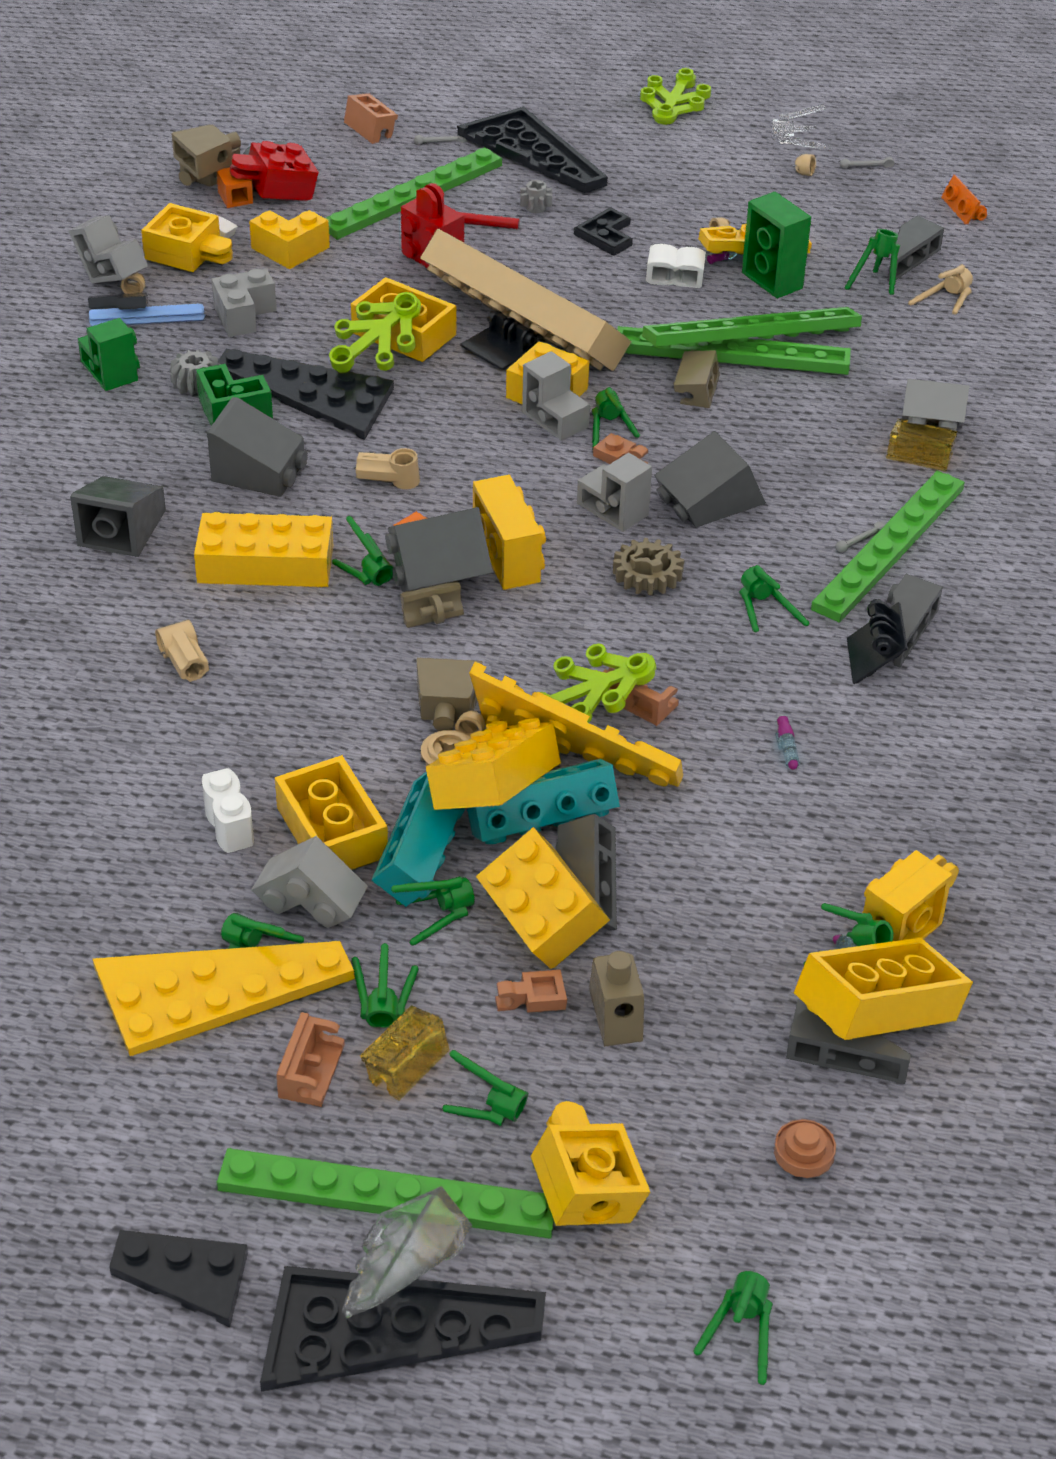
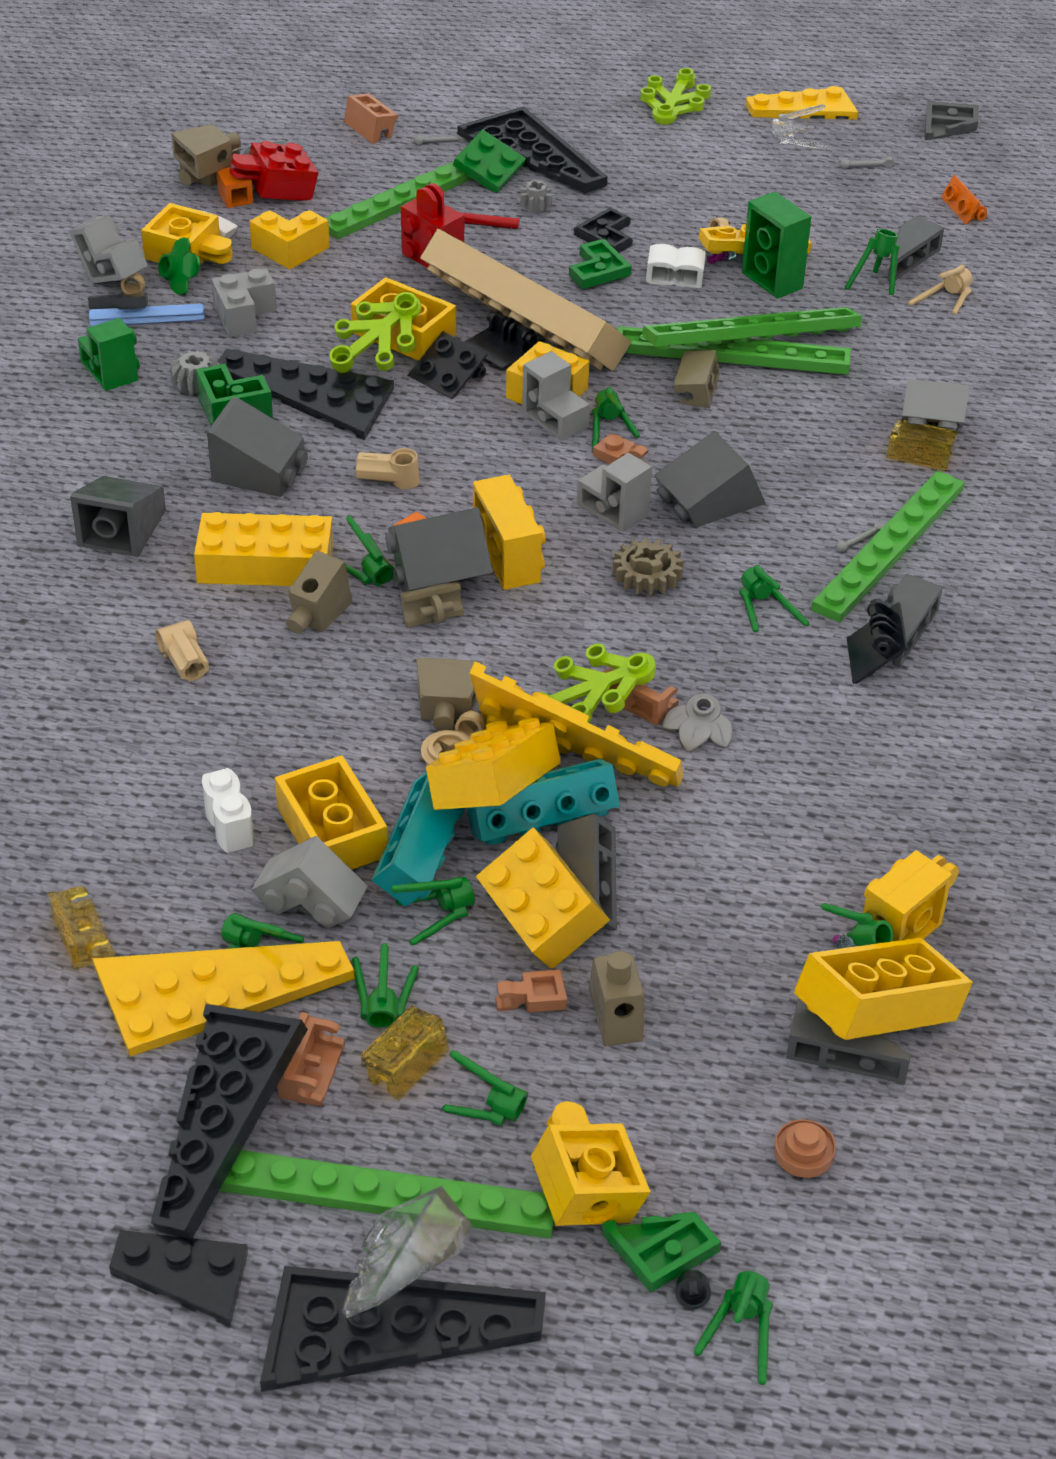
(79, 927): none -> clear yellow hinge
(179, 266): none -> green plate
(223, 1097): none -> black wing
(319, 593): none -> dark tan torso
(449, 365): none -> black hinge
(489, 161): none -> green plate
(600, 265): none -> green plate
(662, 1246): none -> green wing
(682, 1289): none -> black hinge
(698, 725): none -> light grey plate
(786, 102): none -> yellow wing
(786, 742): clear light blue piece -> none
(805, 164): tan hinge -> none
(949, 119): none -> dark grey wing

